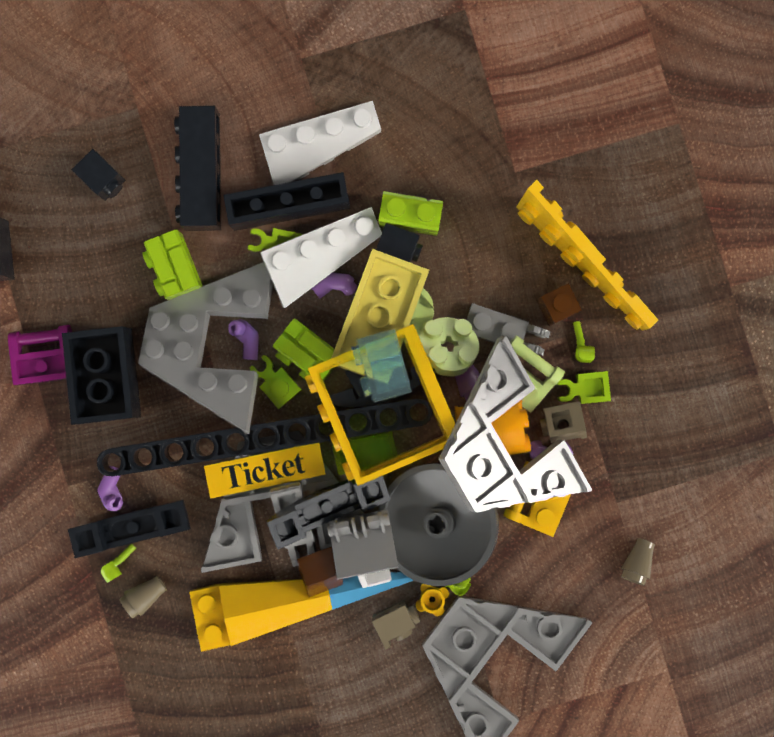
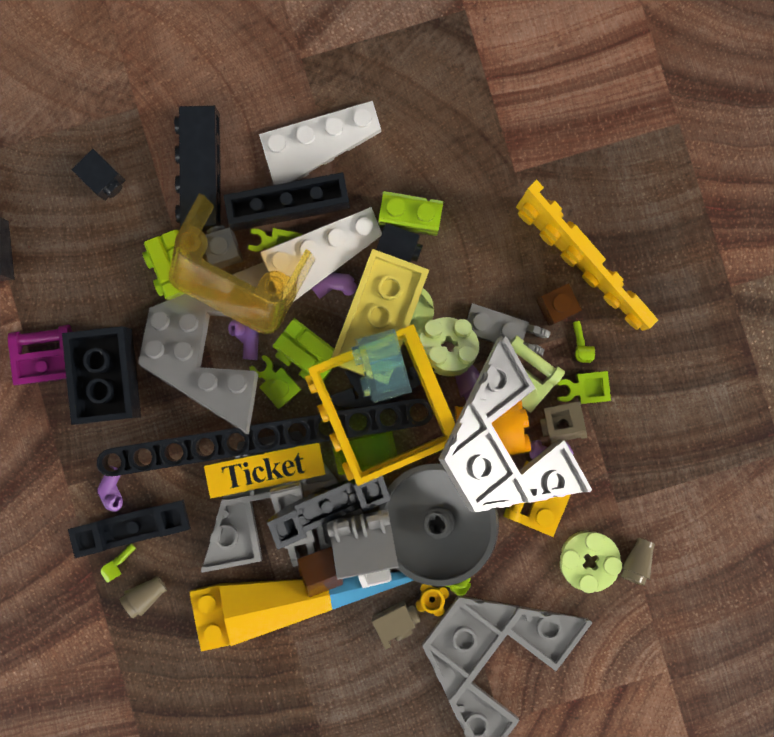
(222, 247): none -> dark grey brick
(255, 307): none -> clear yellow windscreen
(607, 563): none -> yellowish green plate

